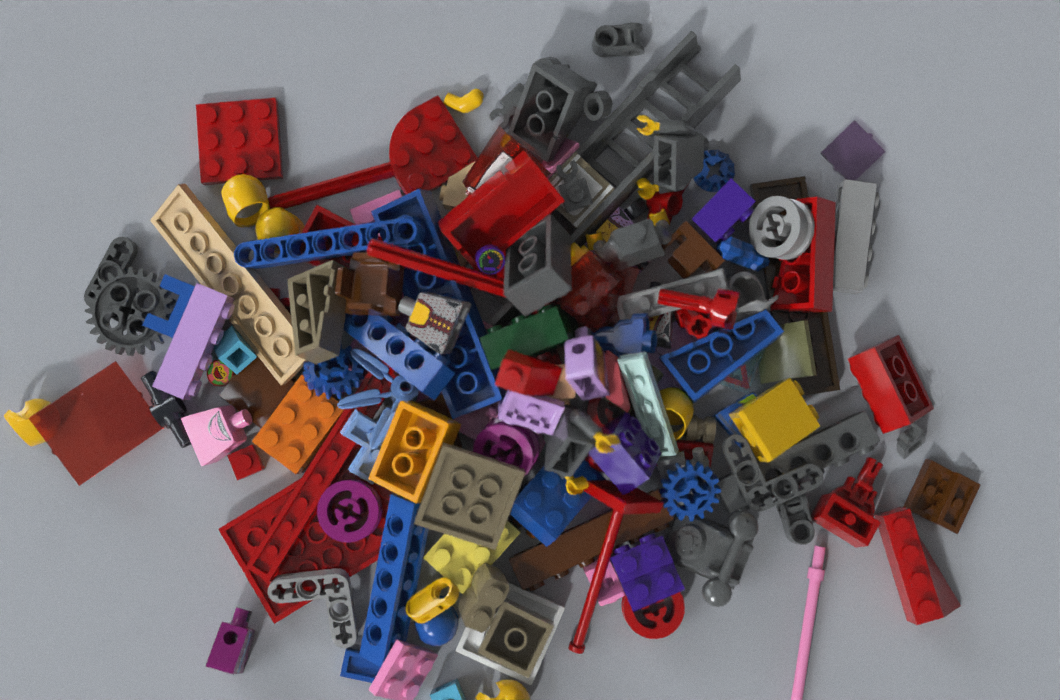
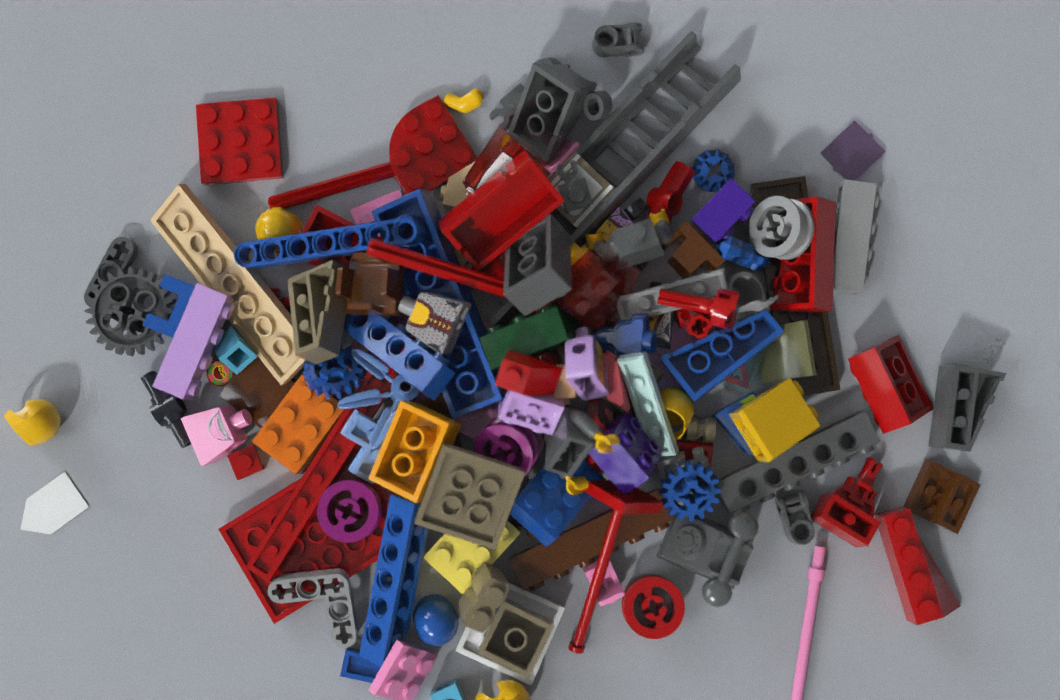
(52, 506): none -> white sticker
(96, 423): clear red piece -> none
(226, 654): magenta torso -> none
(241, 192): yellow helmet -> none
(426, 602): yellow piece -> none
(490, 259): tile -> none
(646, 572): dark purple plate -> none
(676, 155): dark grey torso -> none
(758, 482): dark grey beam -> none
(910, 440): dark grey plate -> none
(961, 404): none -> dark grey wedge

